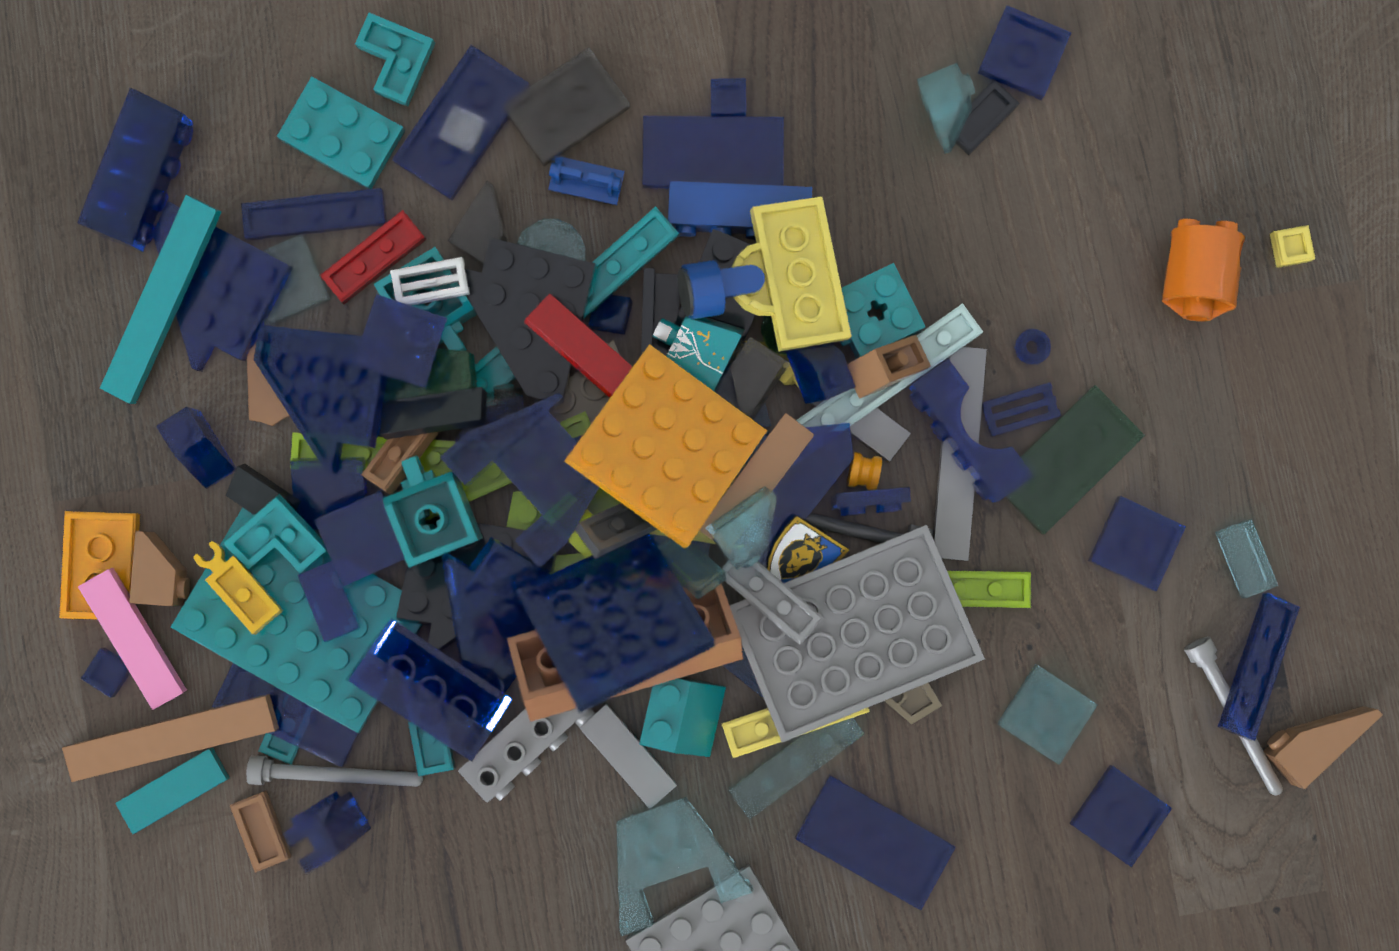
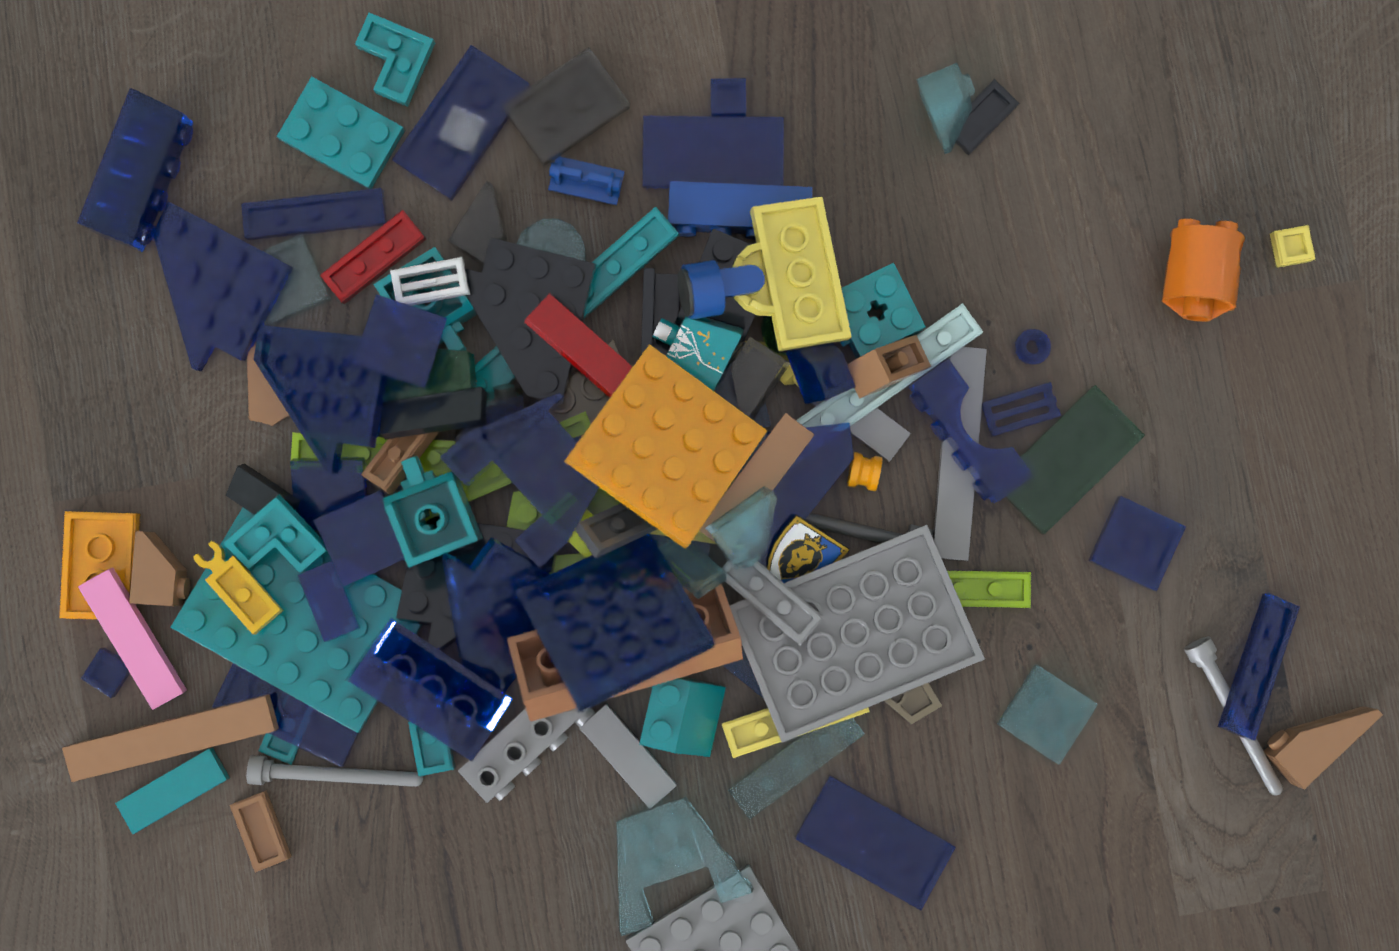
(160, 299): teal tile -> none
(196, 446): clear blue slope -> none
(330, 827): clear blue brick -> none
(612, 315): clear blue tile -> none
(884, 500): clear blue plate -> none
(1024, 52): clear blue plate -> none
(1121, 815): clear blue tile -> none
(1246, 558): clear light blue tile -> none

